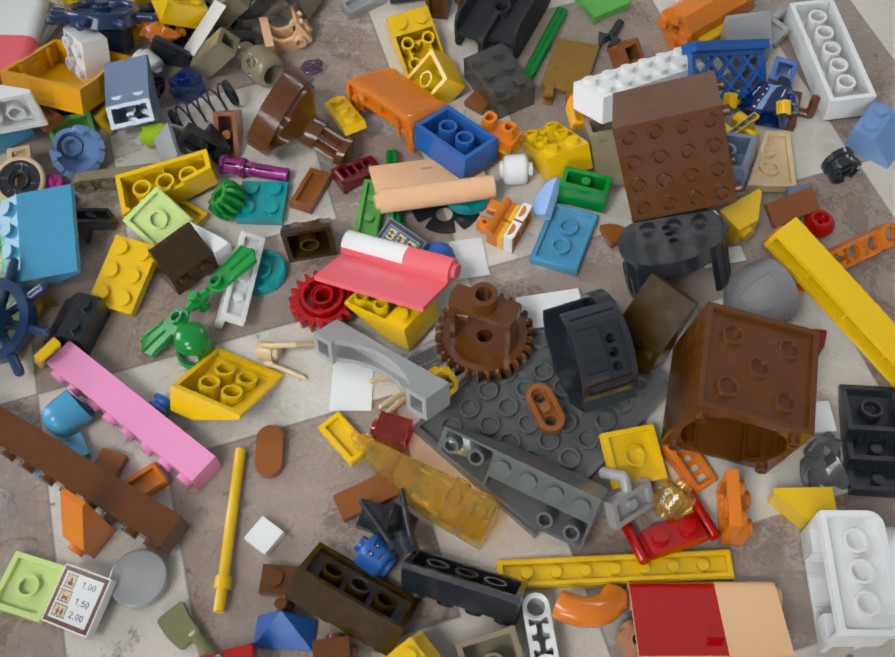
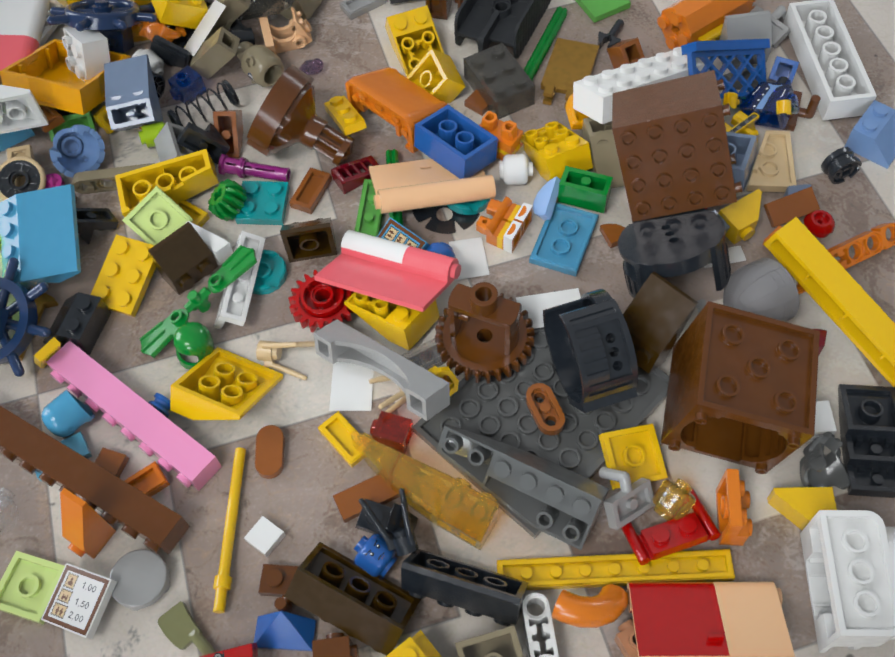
(681, 469): orange slope -> none

